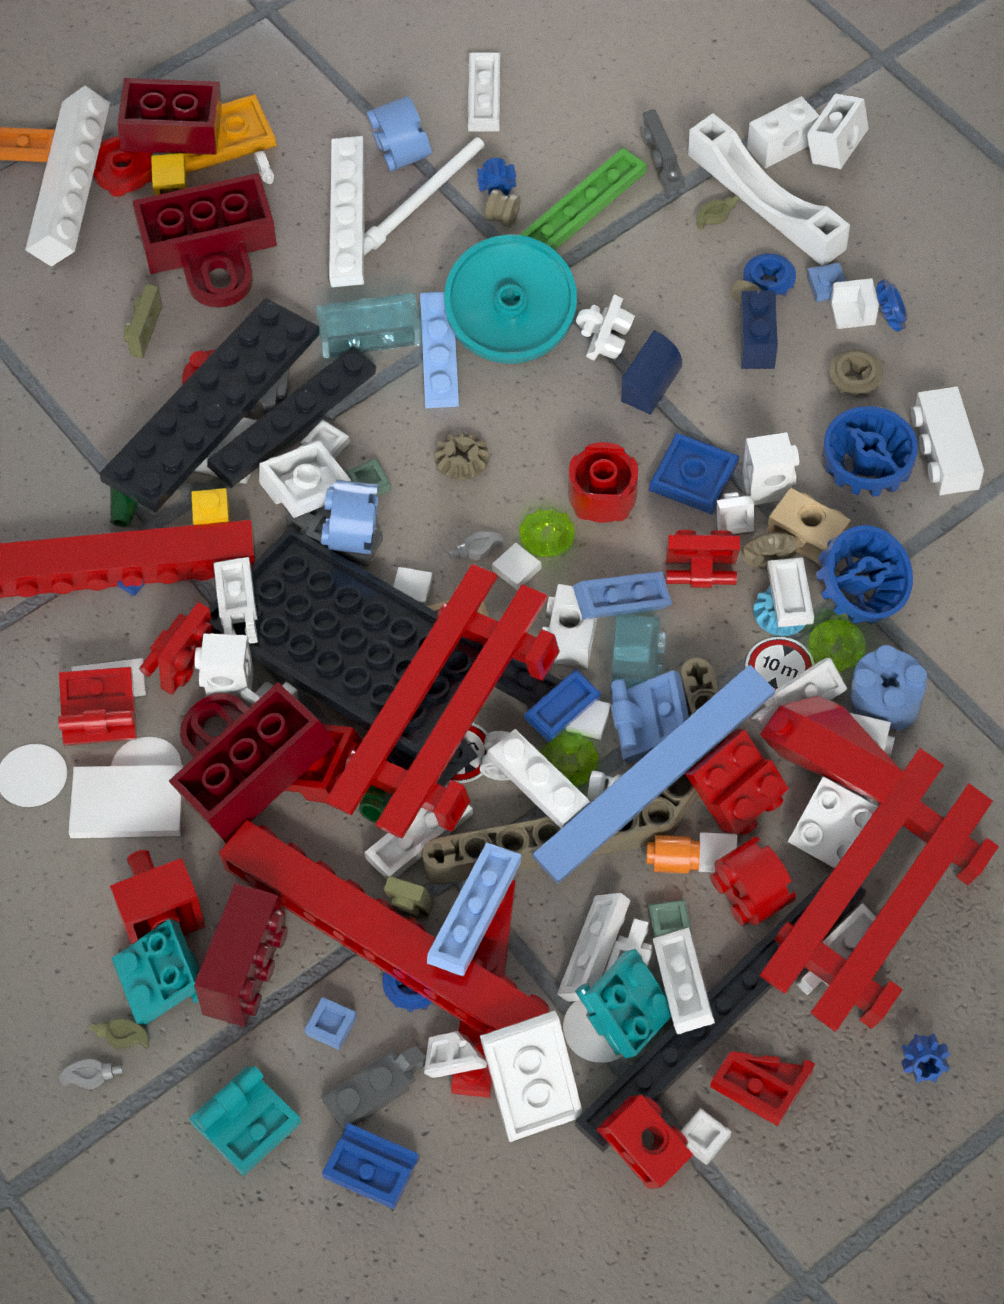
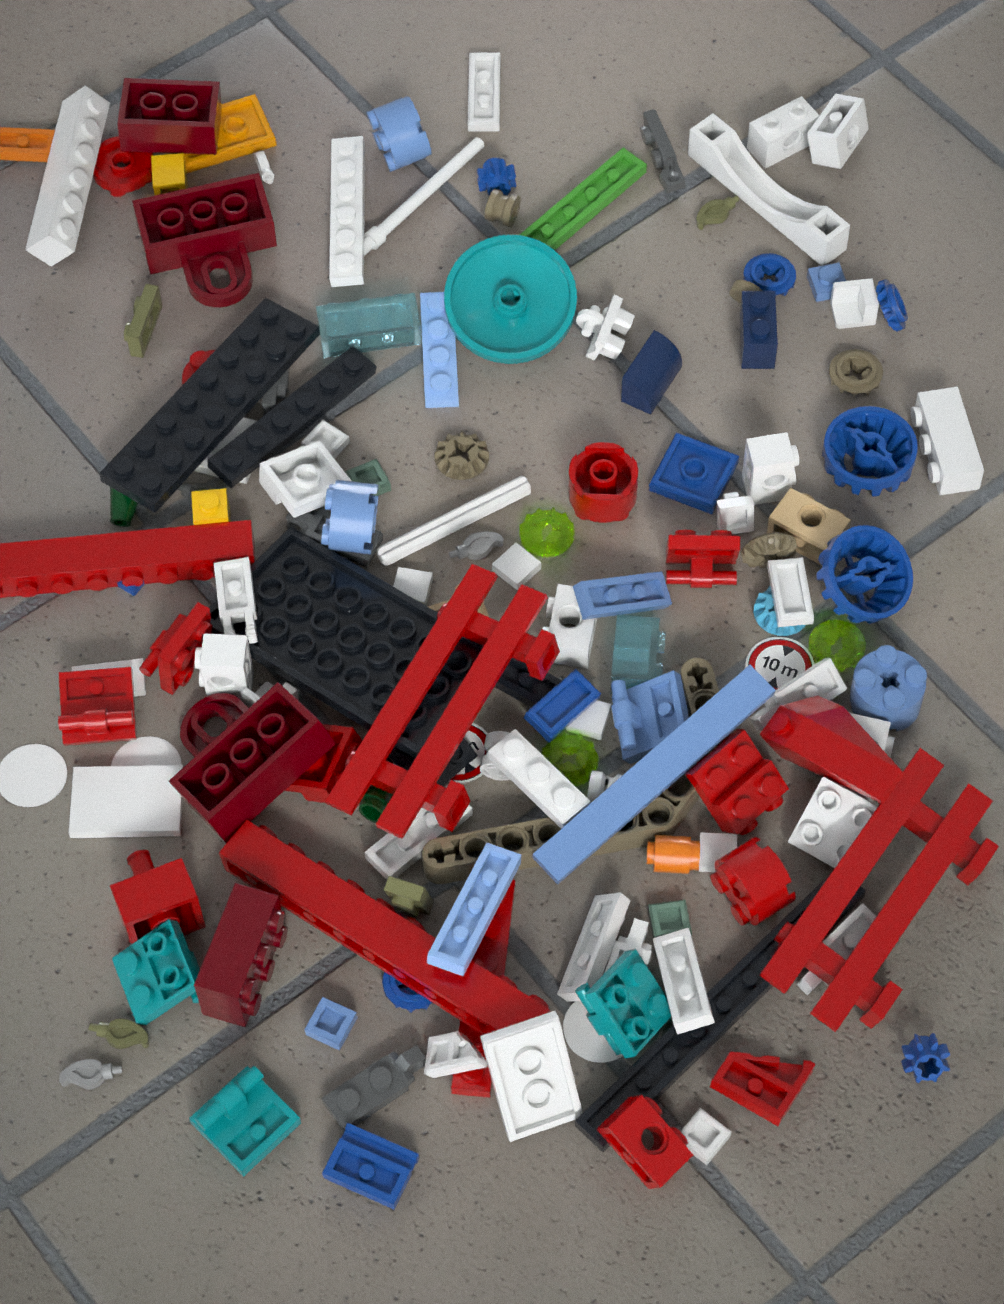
(453, 521): none -> white axle

